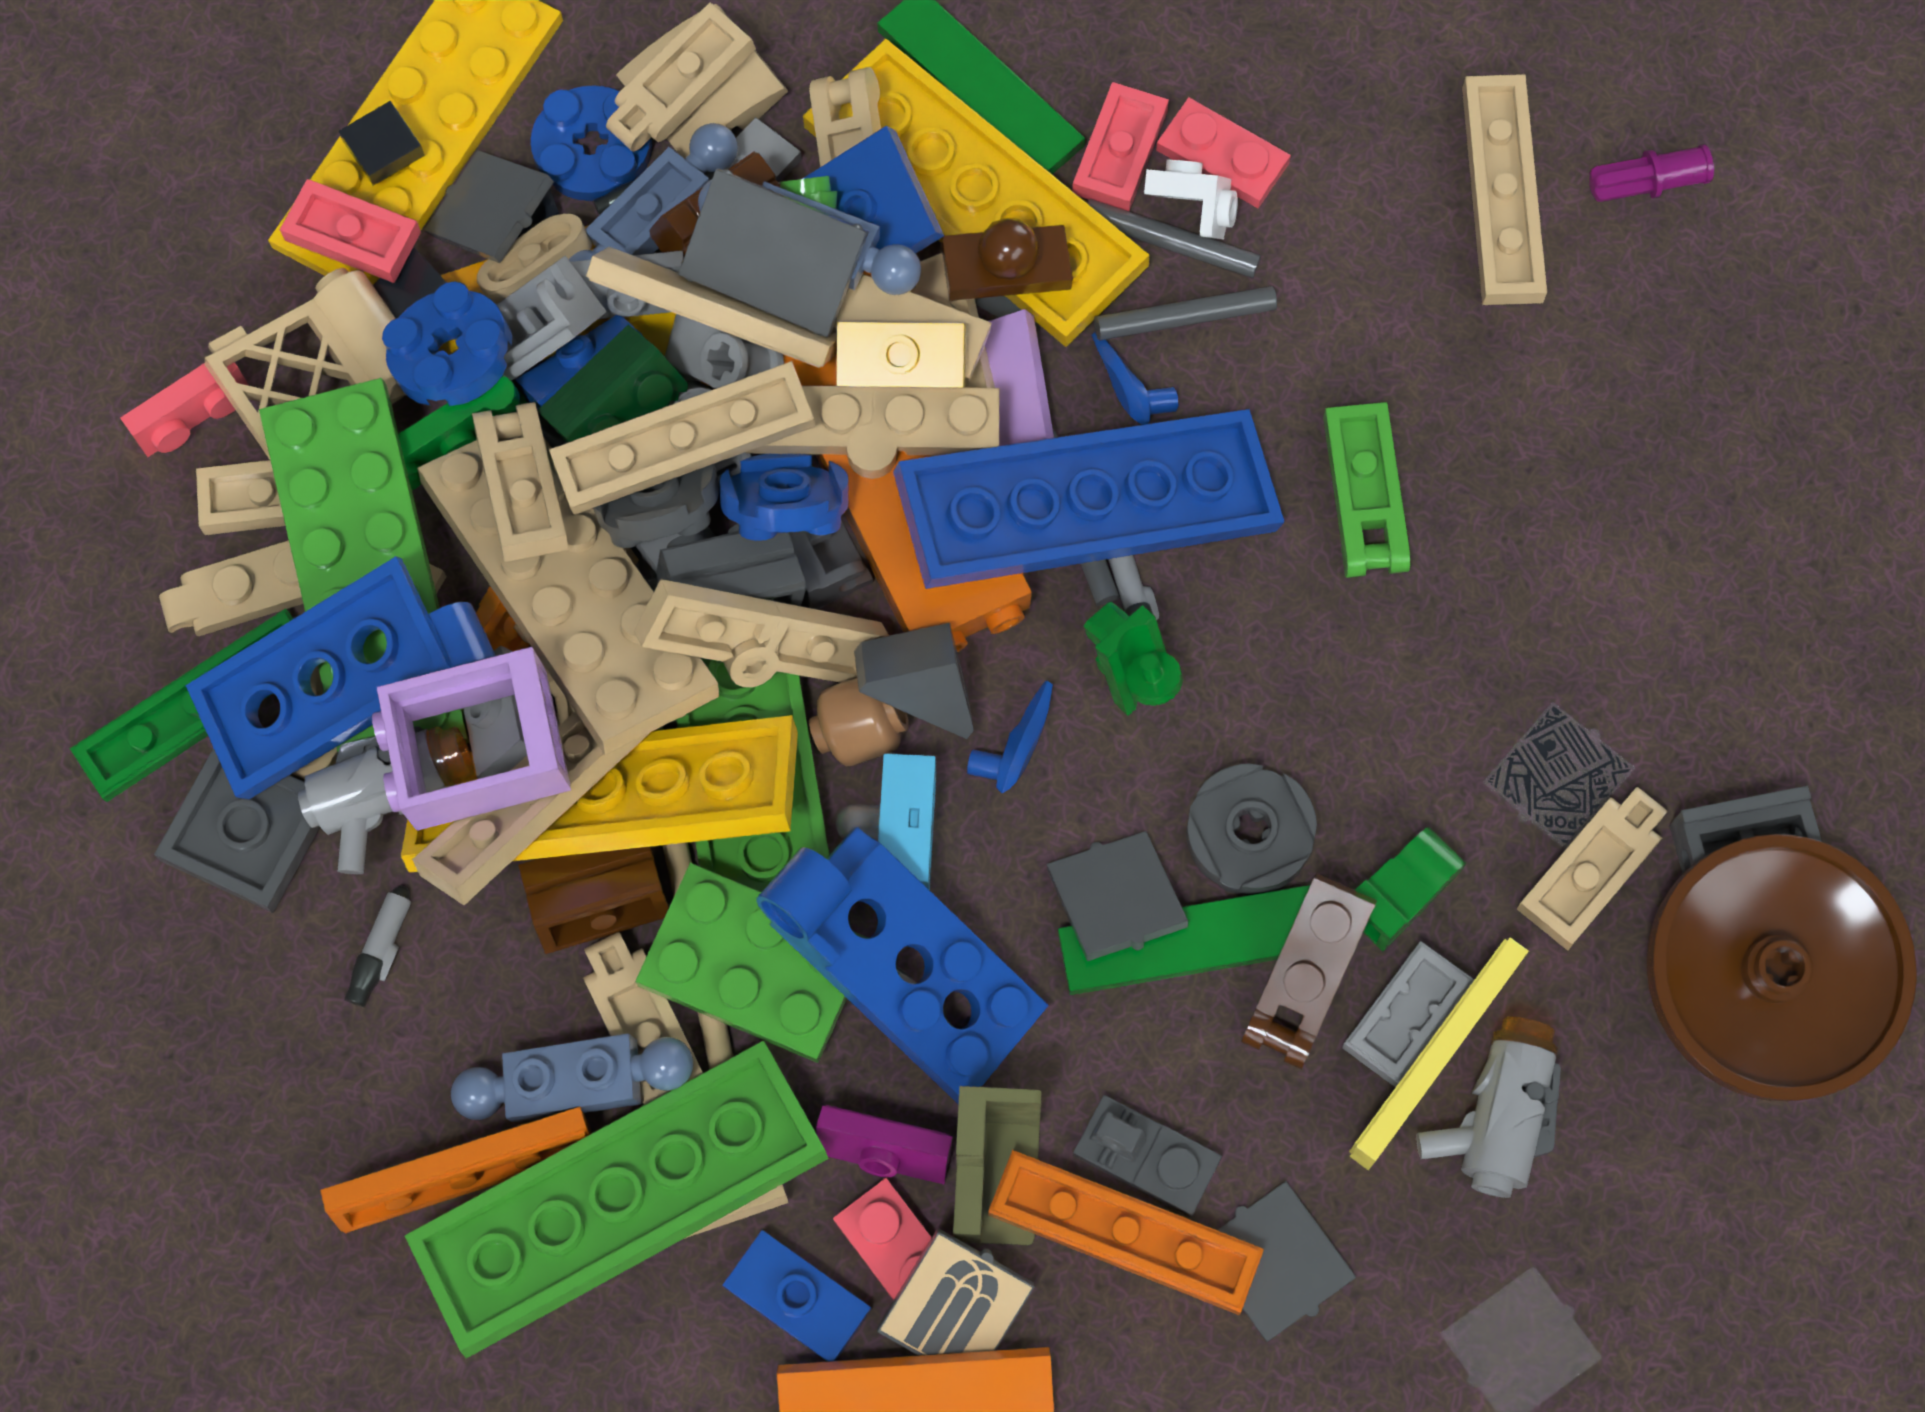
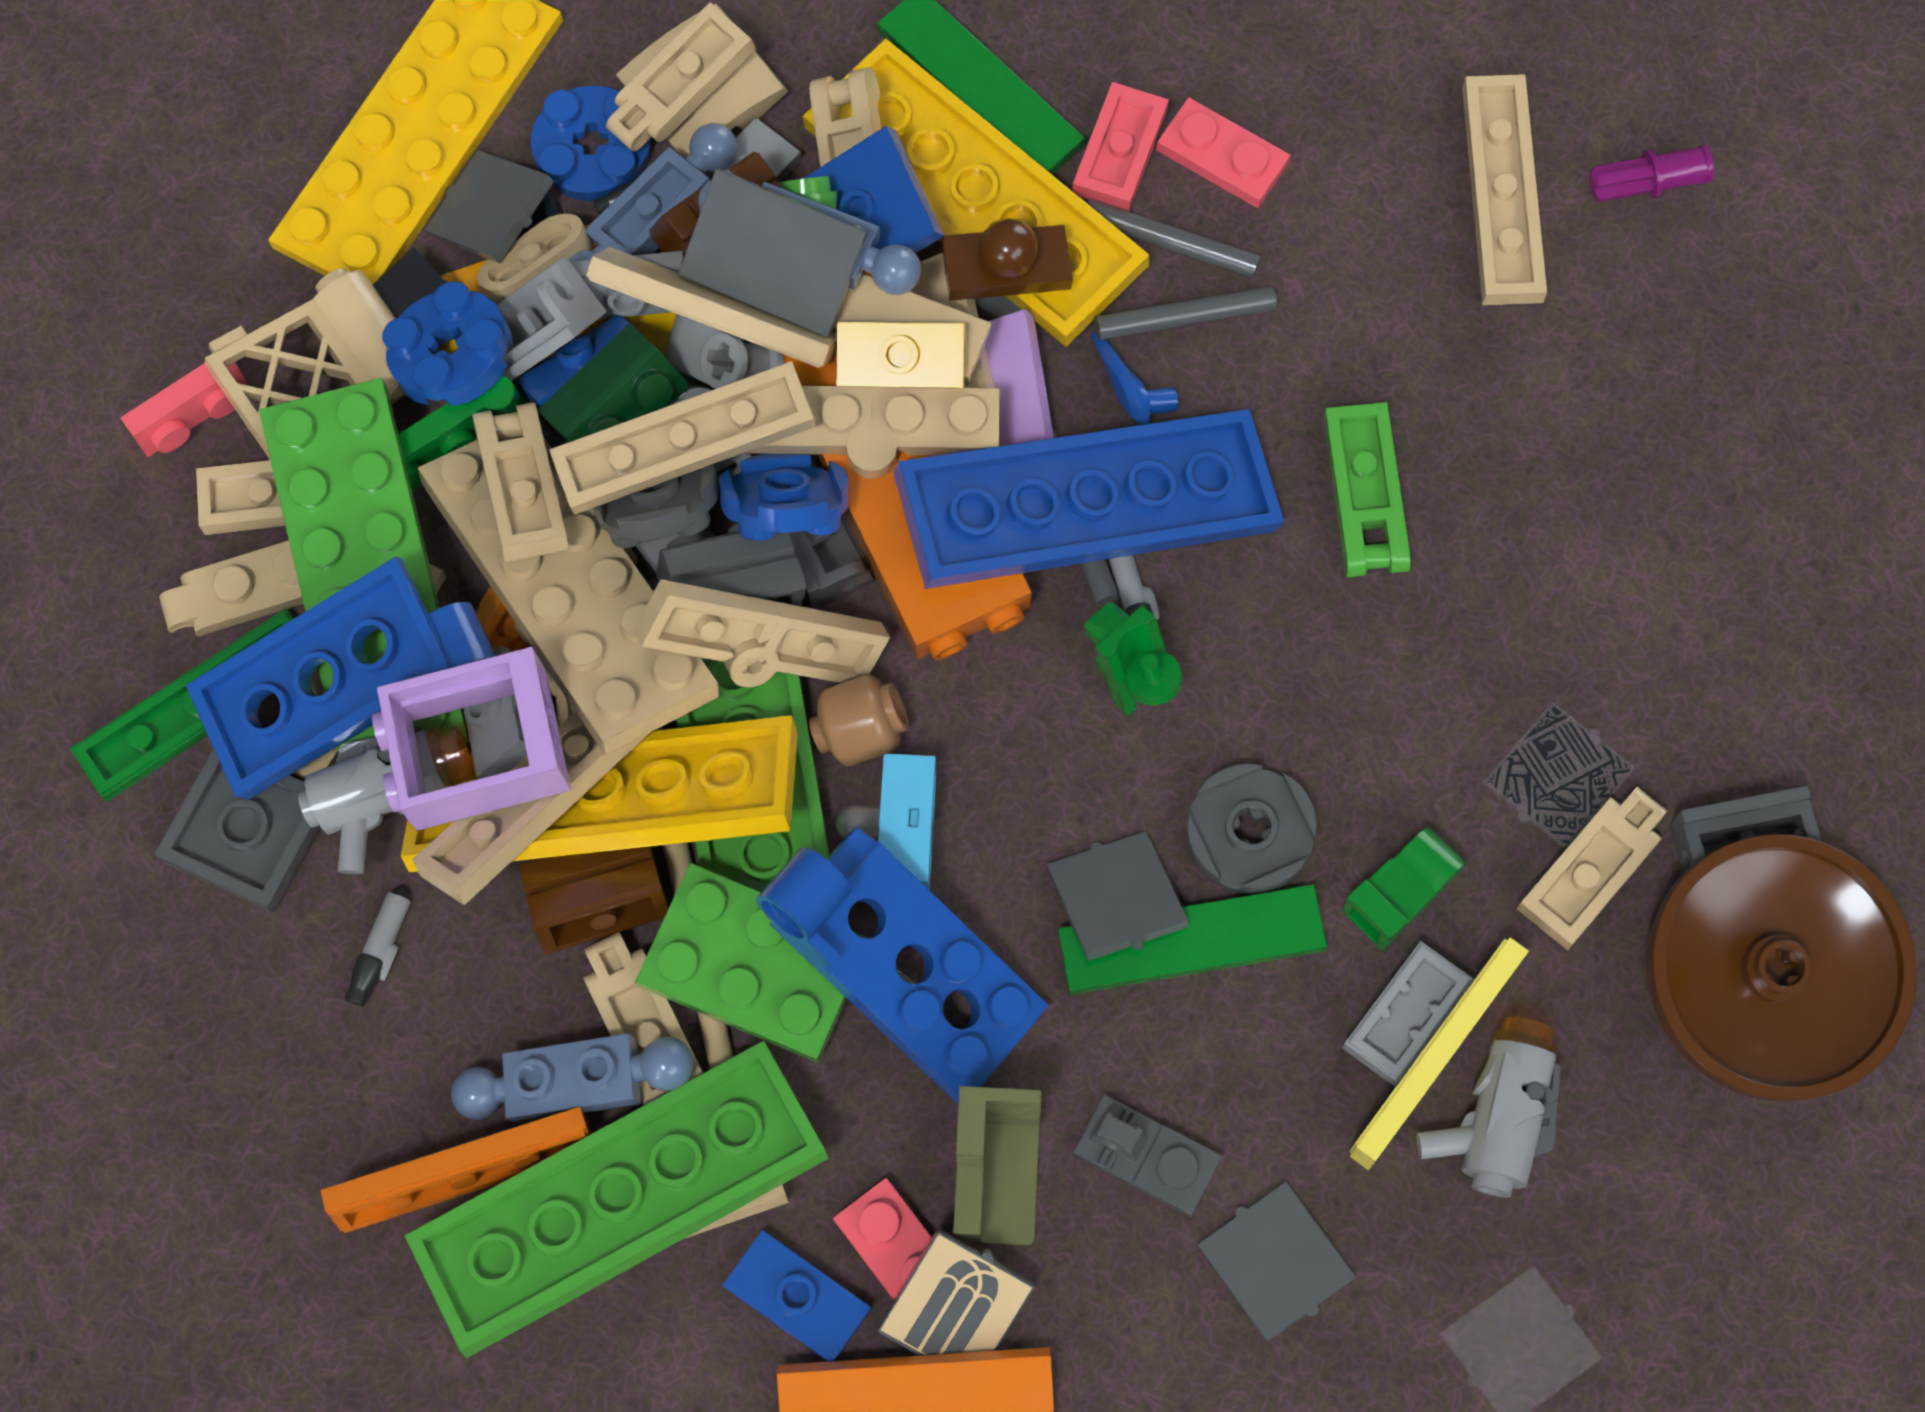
(350, 230): coral plate -> none
(381, 143): black tile -> none
(884, 1145): magenta plate -> none
(918, 676): dark grey slope -> none
(1019, 747): blue bar -> none
(1126, 1232): orange tile -> none
(1187, 182): white bracket -> none
(1310, 968): plate -> none

